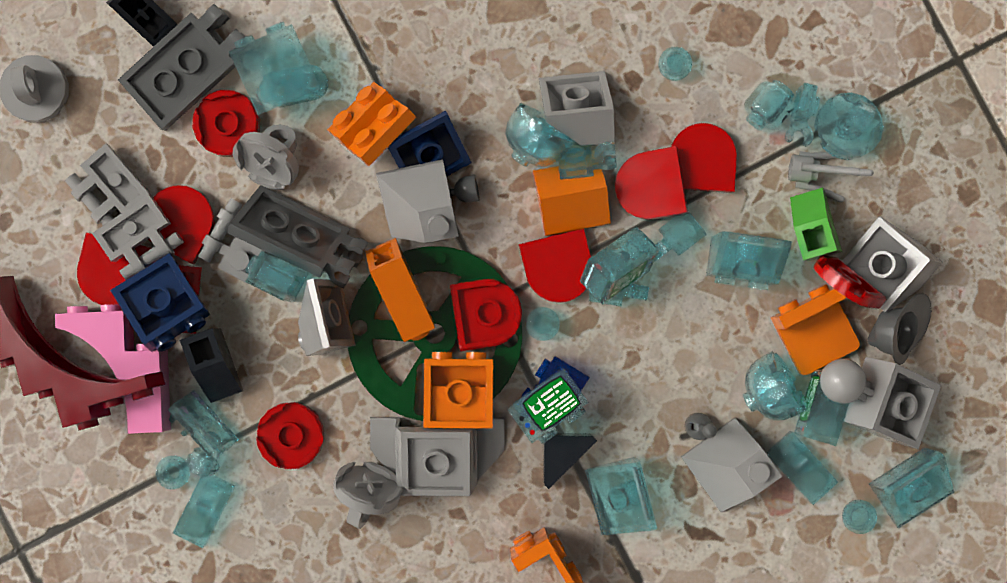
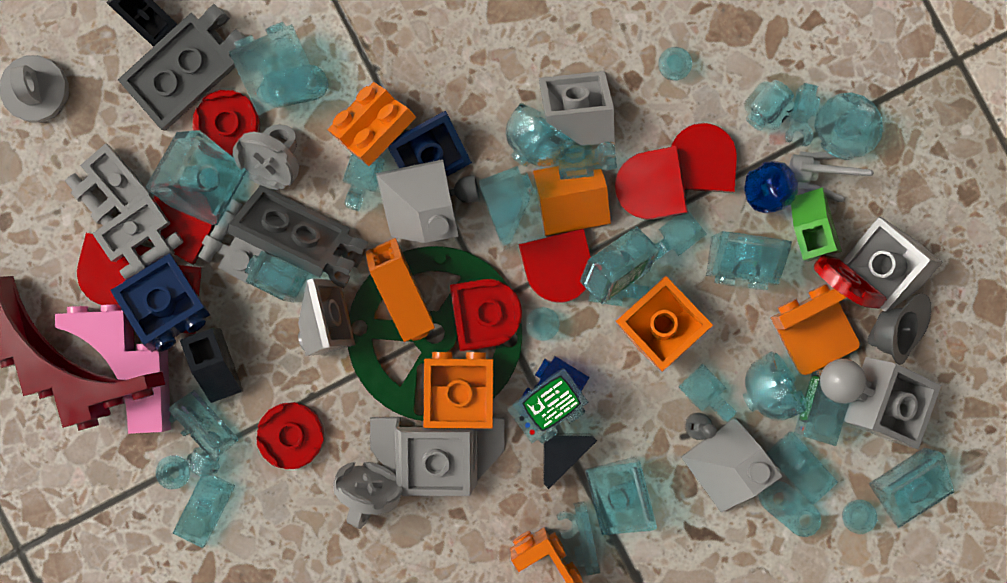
(196, 177): none -> clear light blue slope
(361, 179): none -> clear light blue plate
(507, 201): none -> clear light blue slope
(586, 552): none -> clear light blue plate
(663, 324): none -> orange slope
(704, 390): none -> clear light blue plate
(771, 187): none -> clear blue hair
(790, 509): none -> clear light blue plate

